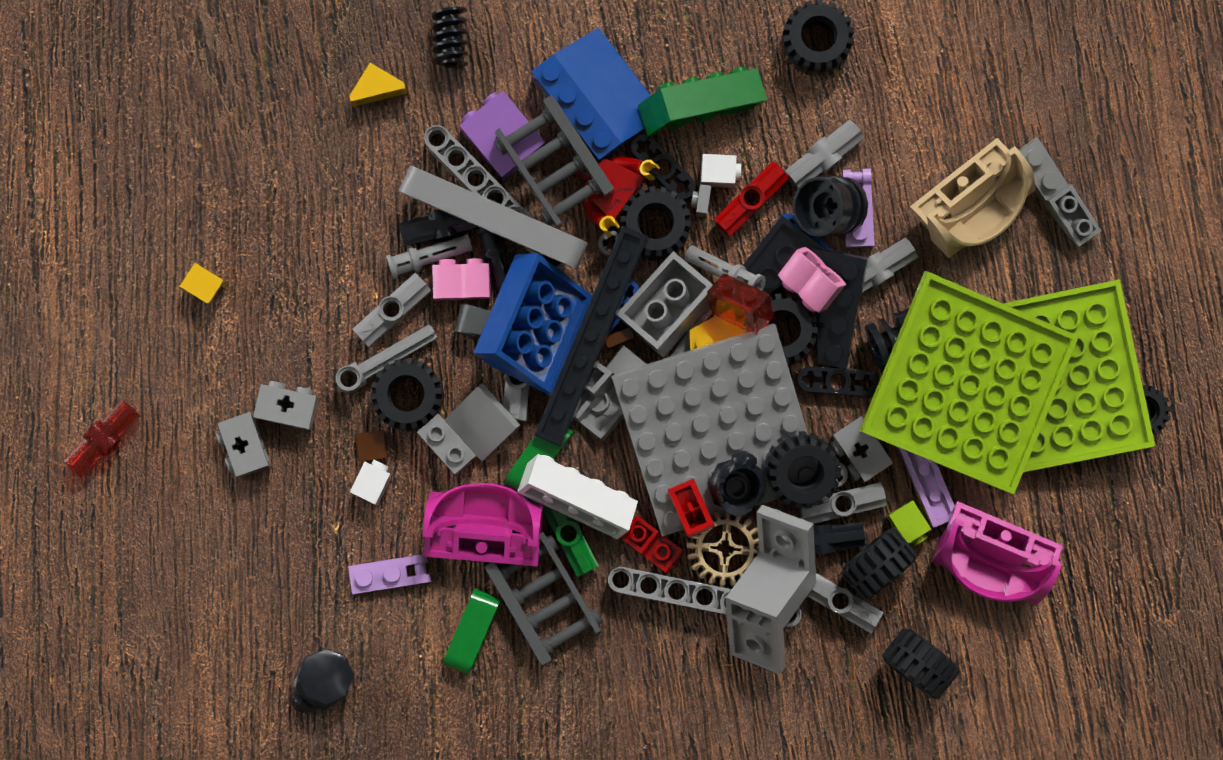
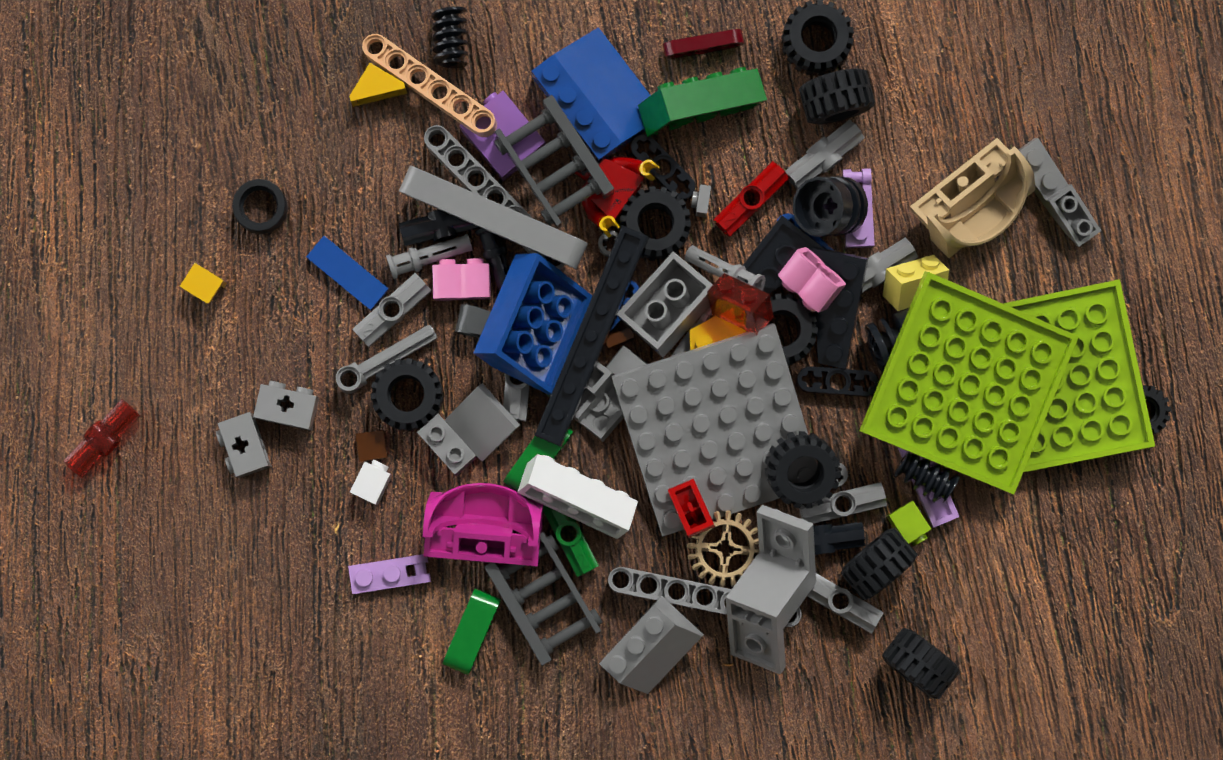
(256, 185): none -> black tyre
(321, 681): black piece -> none
(347, 273): none -> blue tile
(428, 86): none -> light nougat beam
(651, 647): none -> light grey slope
(652, 545): red slope -> none
(703, 44): none -> dark red beam
(720, 170): white brick -> none
(737, 484): black piece -> none
(837, 96): none -> black tyre
(875, 456): light grey brick -> none
(903, 280): none -> light yellow brick
(927, 476): none -> black piece
(995, 557): dark pink piece -> none

